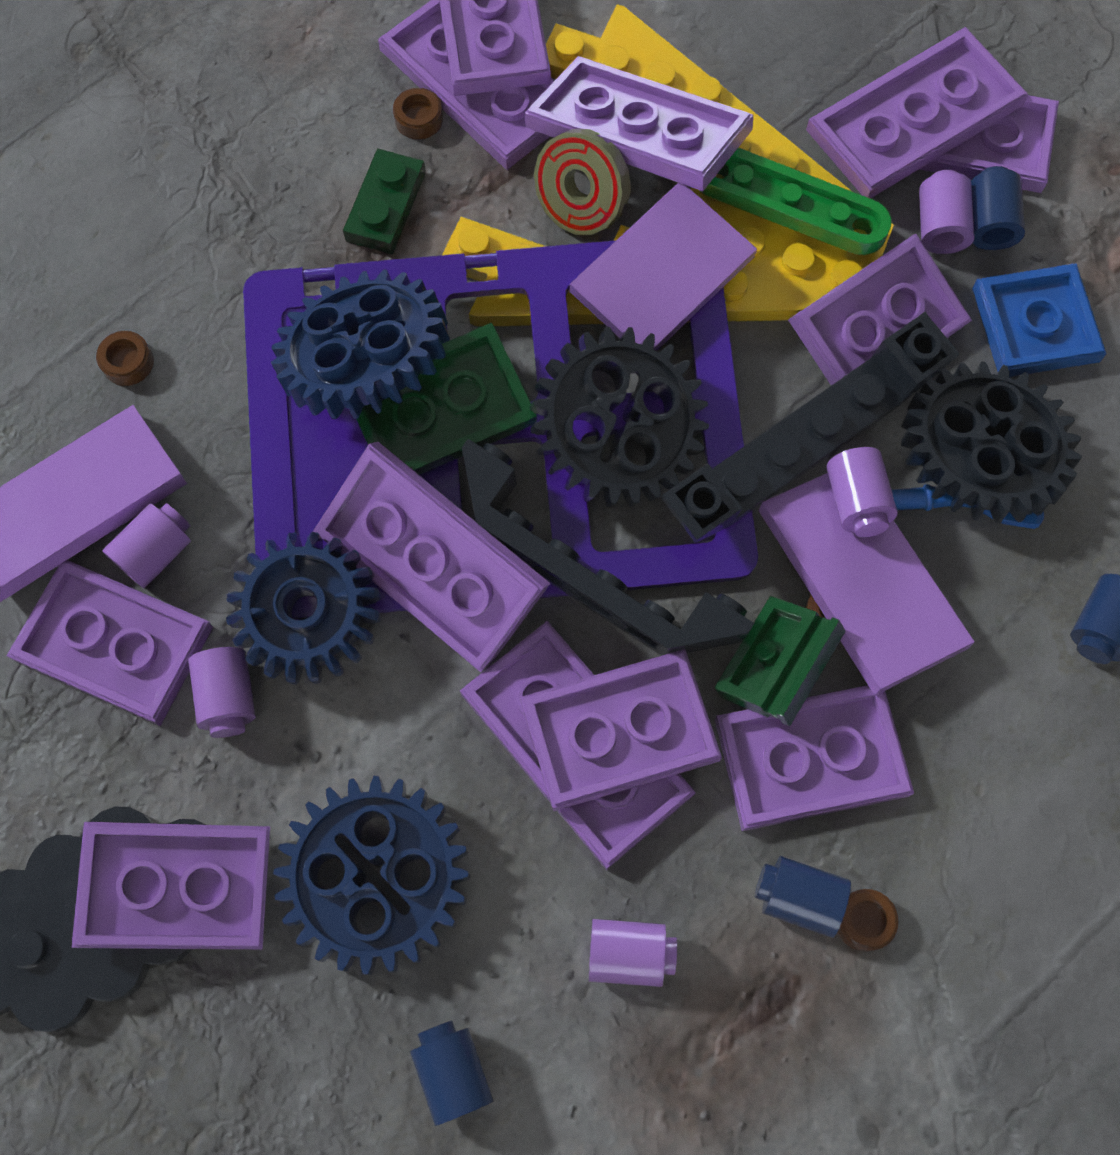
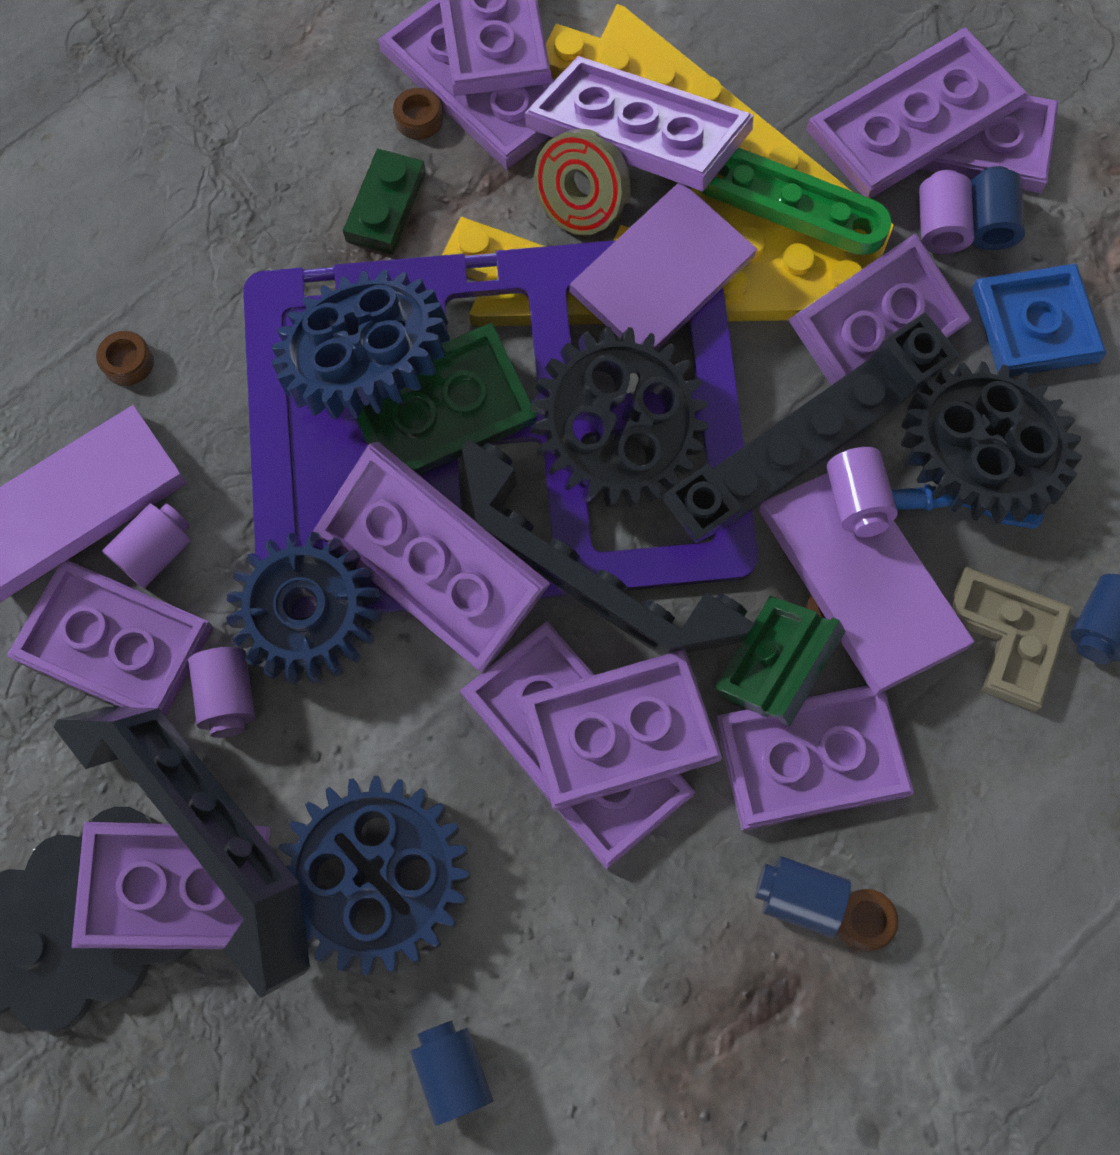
(272, 937): none -> black slope
(631, 953): medium lavender brick -> none
(1026, 632): none -> dark tan tile

